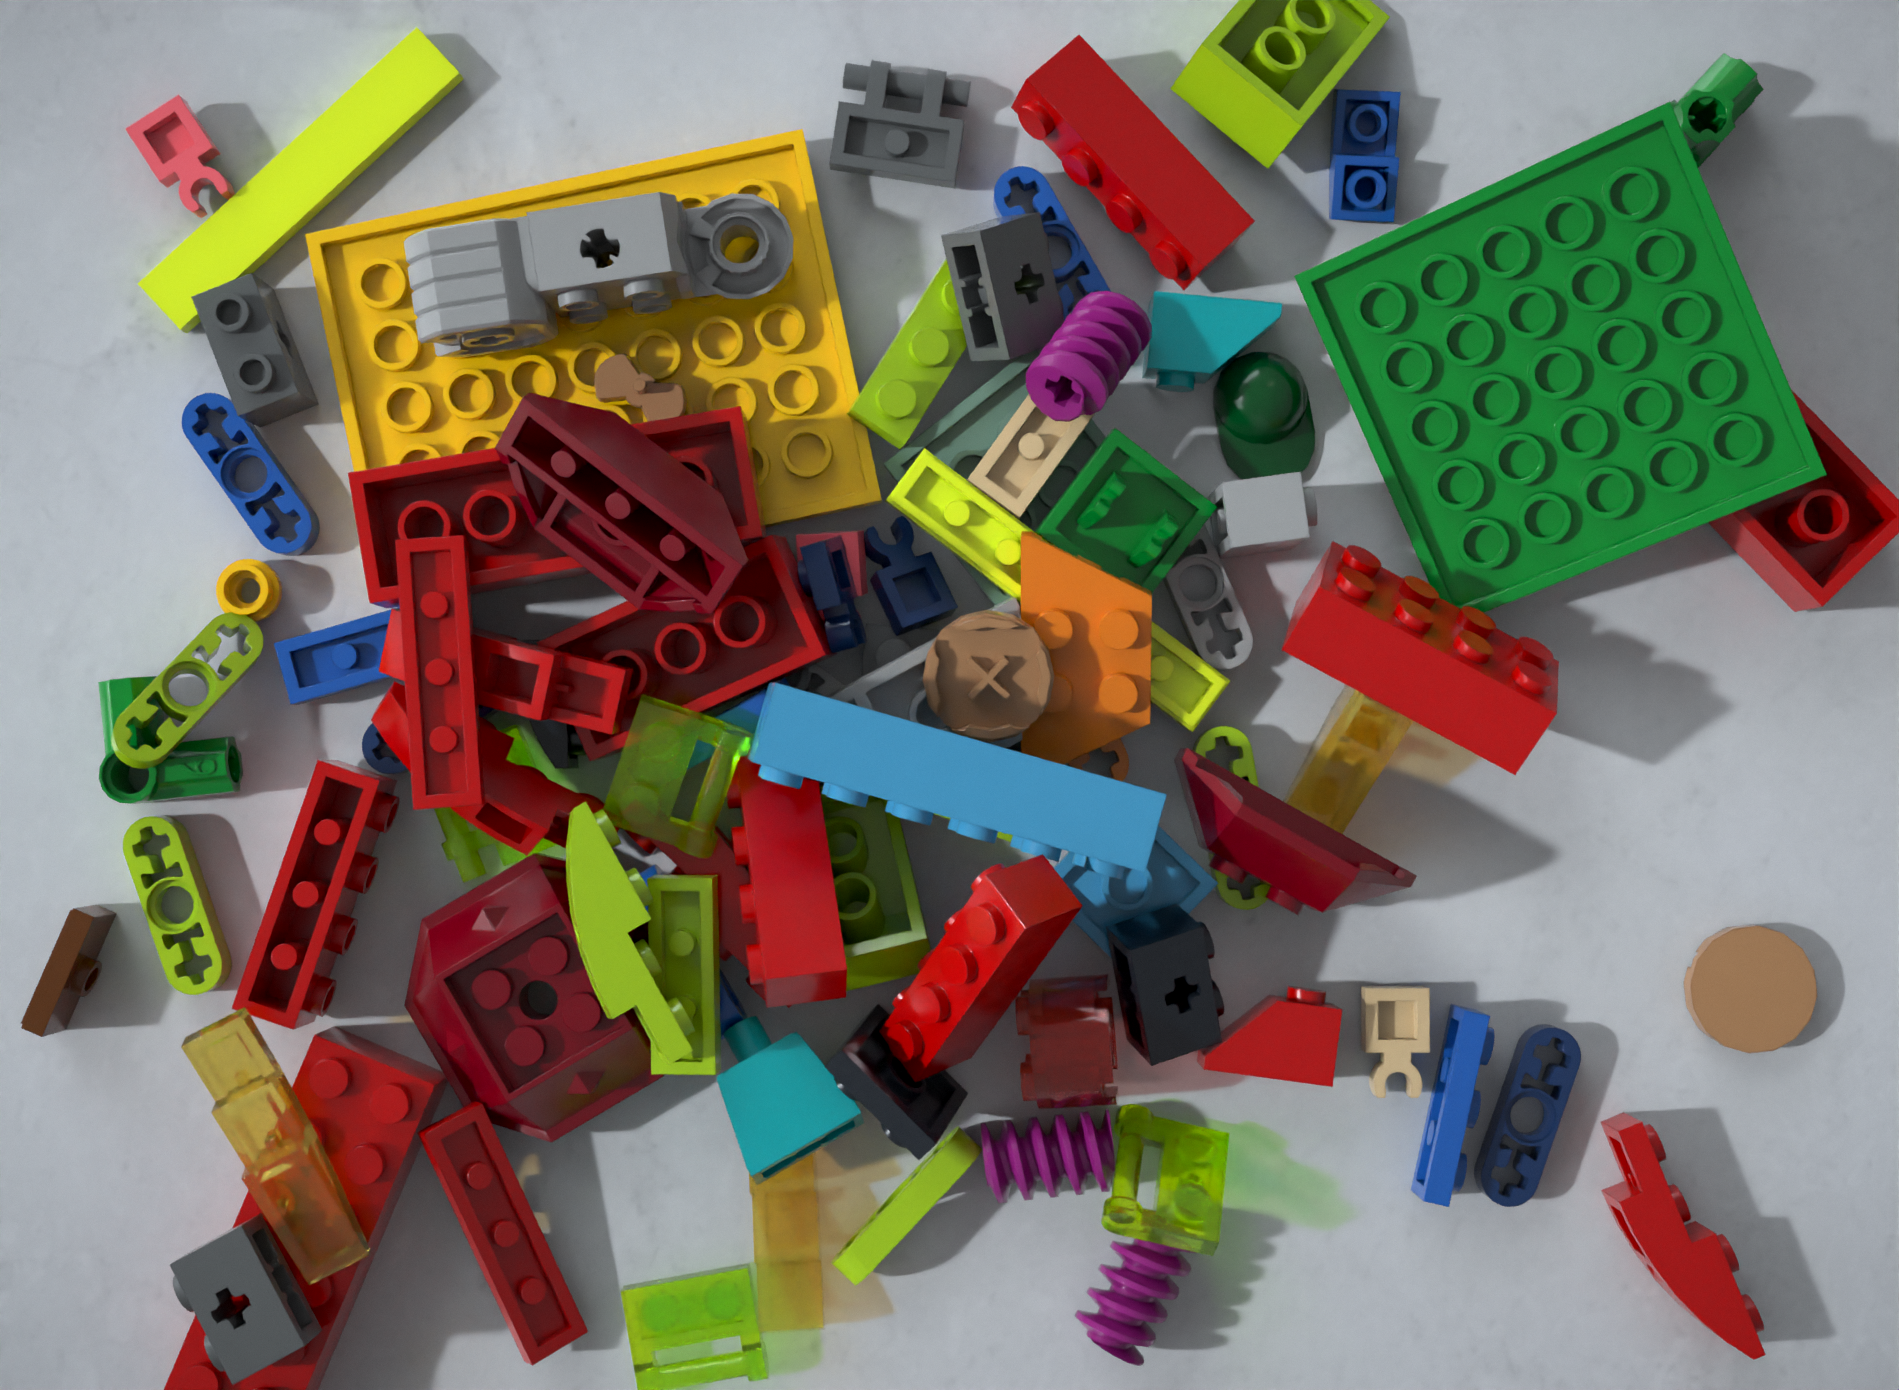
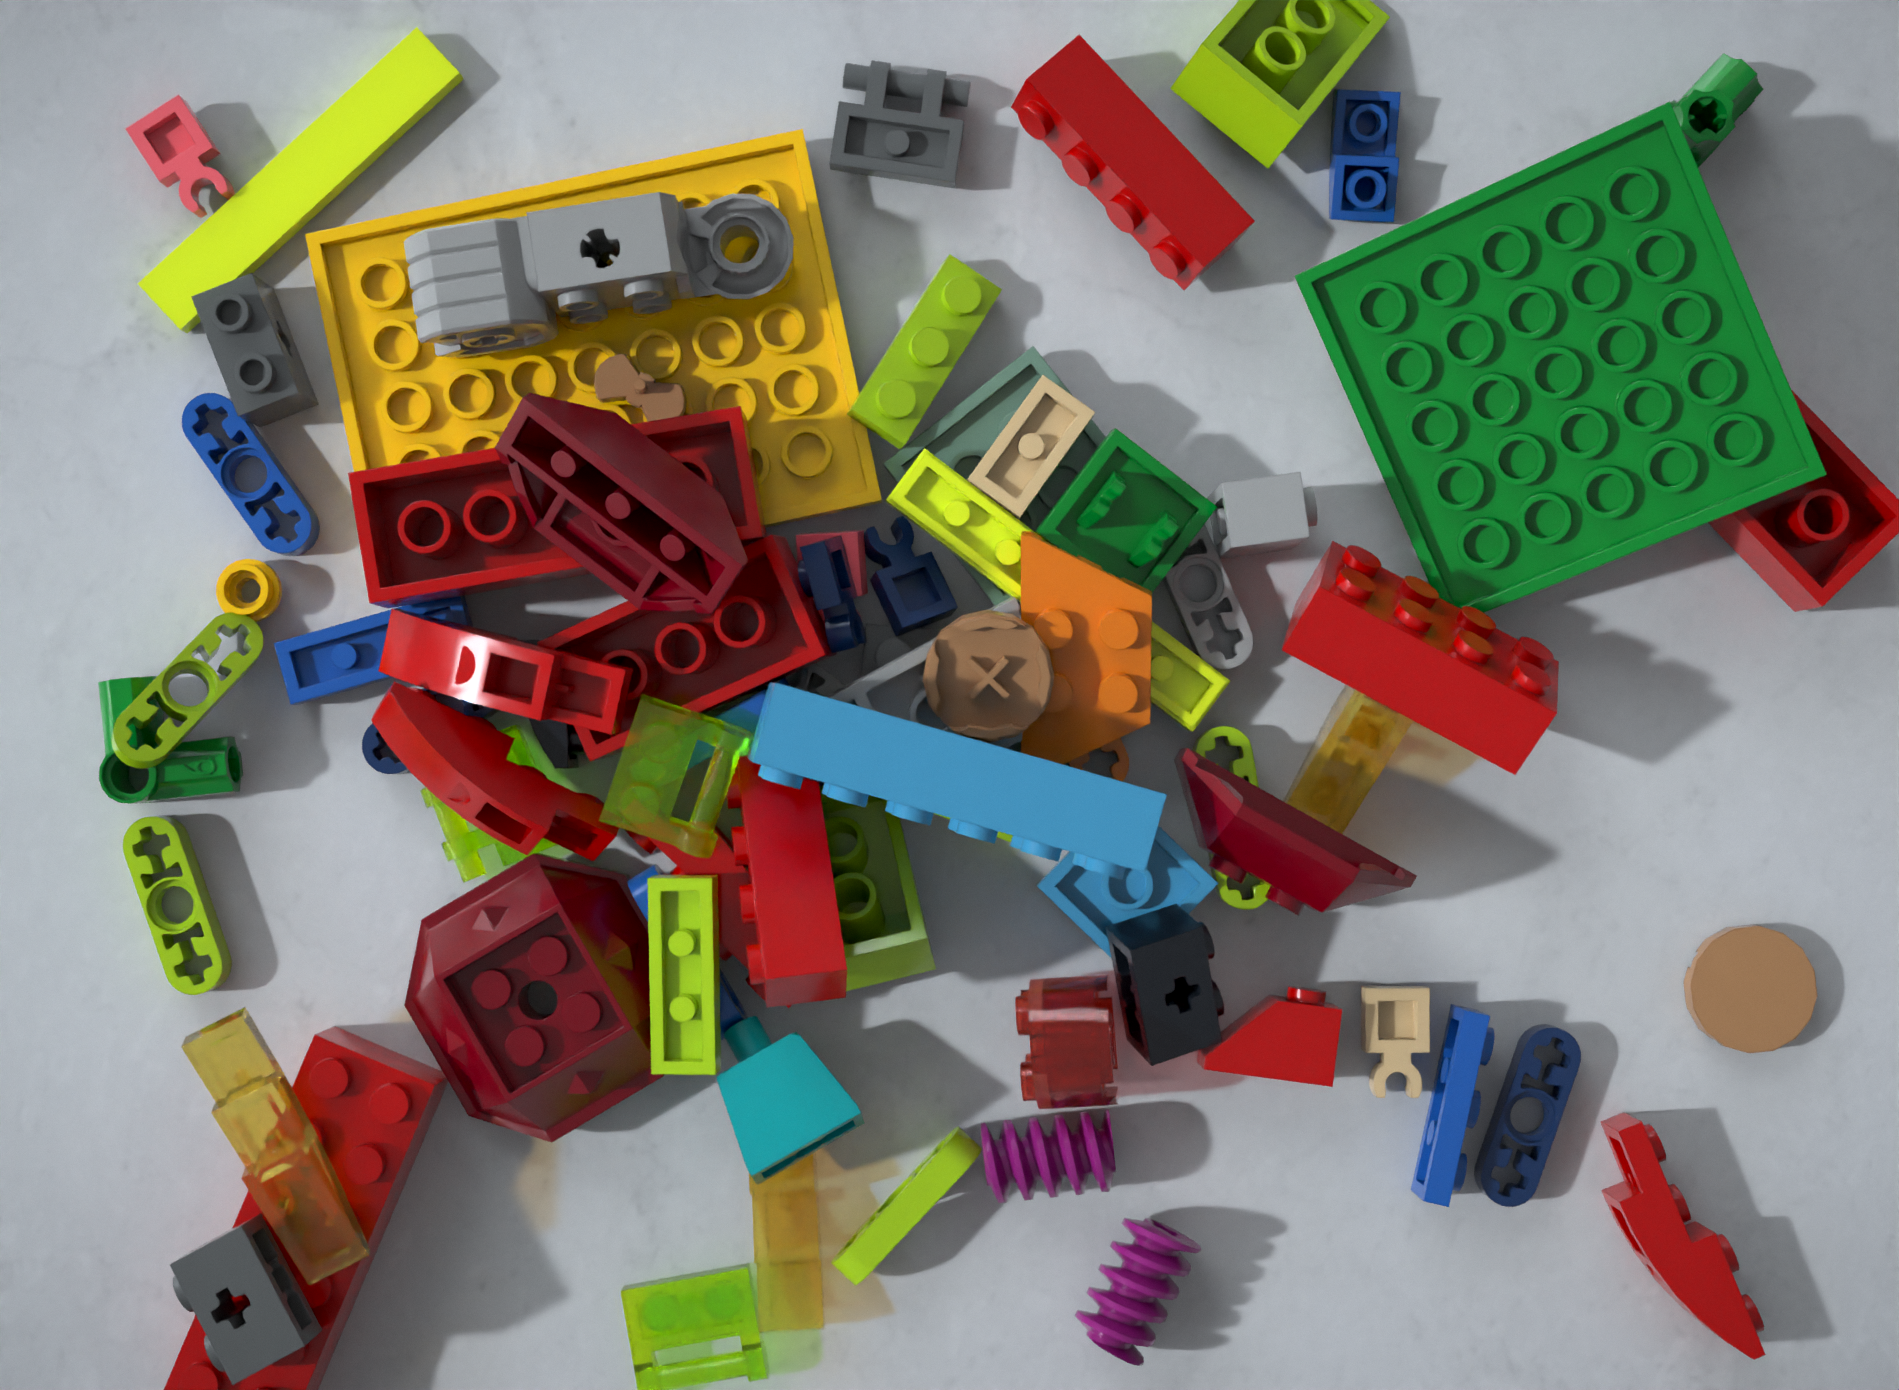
(69, 971): reddish brown plate -> none
(316, 893): red brick -> none
(440, 672): red plate -> none
(503, 1232): red plate -> none
(603, 910): lime slope -> none
(908, 1111): black plate -> none
(979, 965): red brick -> none
(1004, 286): dark grey brick -> none
(1047, 203): blue beam -> none
(1088, 356): magenta piece -> none
(1187, 1182): clear neon green plate -> none
(1200, 336): teal slope -> none
(1263, 416): dark green cap -> none

